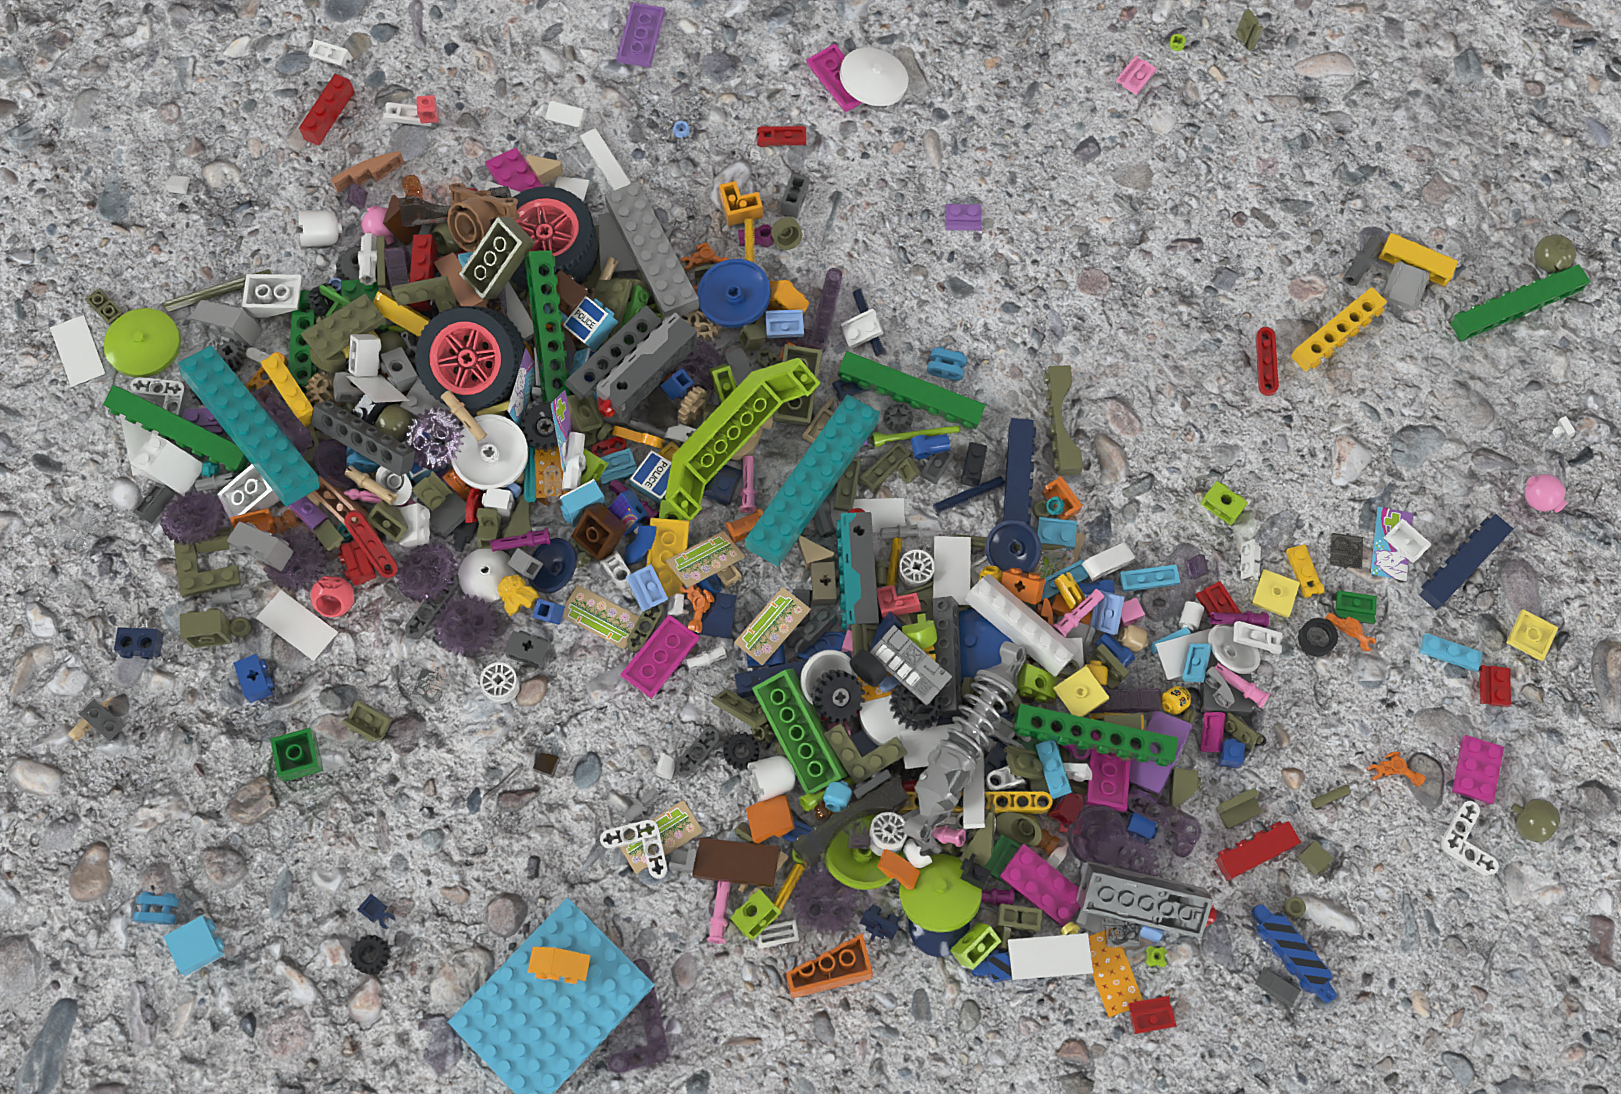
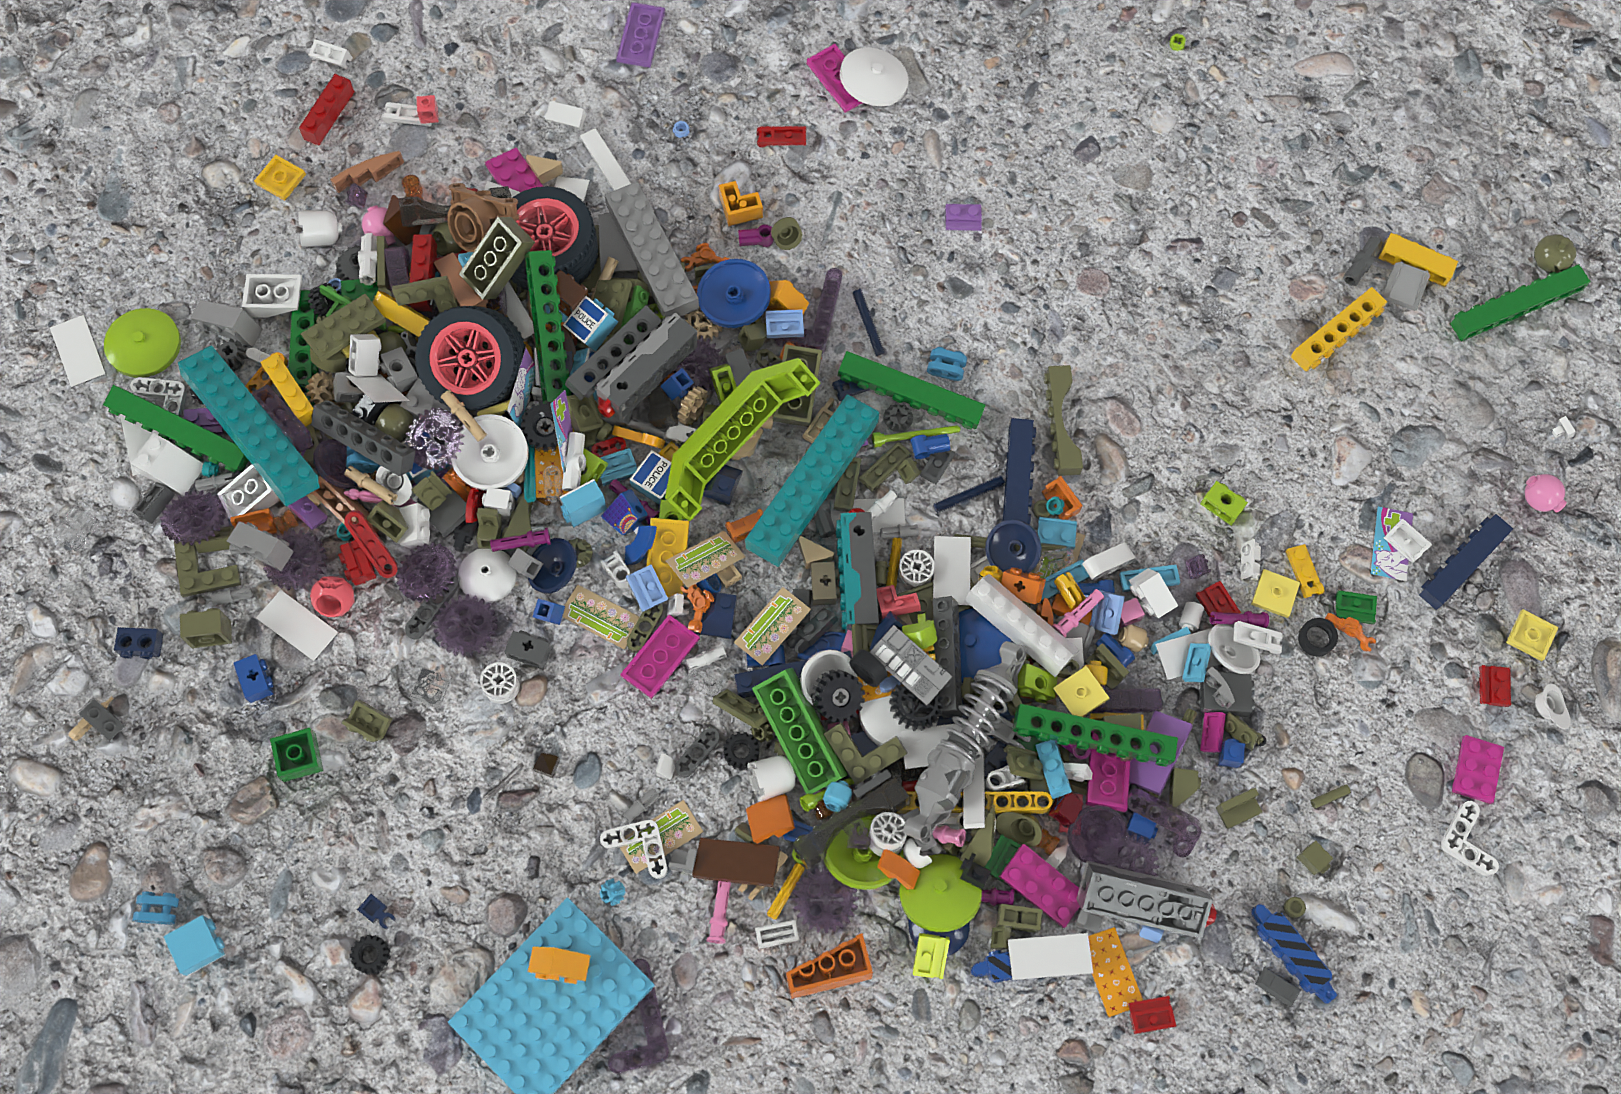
(104, 306): olive slope -> none
(177, 184): white slope -> none
(208, 293): olive axle -> none
(240, 627): olive tile -> none
(280, 177): none -> yellow plate
(328, 535): olive slope -> none
(516, 594): yellow hair -> none
(599, 531): reddish brown brick -> none
(612, 892): none -> medium azure gear
(748, 492): bright pink pin -> none
(749, 240): yellow axle -> none
(753, 925): lime brick -> none
(794, 195): dark grey brick -> none
(862, 328): white plate -> none
(879, 926): dark blue hips -> none
(880, 506): none -> white pin
(930, 956): none -> neon yellow plate
(973, 464): black brick -> none
(975, 945): lime brick -> none
(1070, 928): light yellow plate -> none
(1121, 933): piece -> none
(1136, 75): bright pink plate -> none
(1152, 961): lime plate -> none
(1153, 593): none -> white brick
(1176, 700): yellow head -> none
(1249, 29): olive plate -> none
(1250, 690): bright pink pin -> none
(1258, 850): red brick -> none
(1267, 361): red plate -> none
(1346, 551): clear smoke piece -> none
(1396, 765): orange piece -> none
(1451, 652): medium azure plate -> none
(1536, 820): olive piece -> none
(1552, 706): none -> white piece

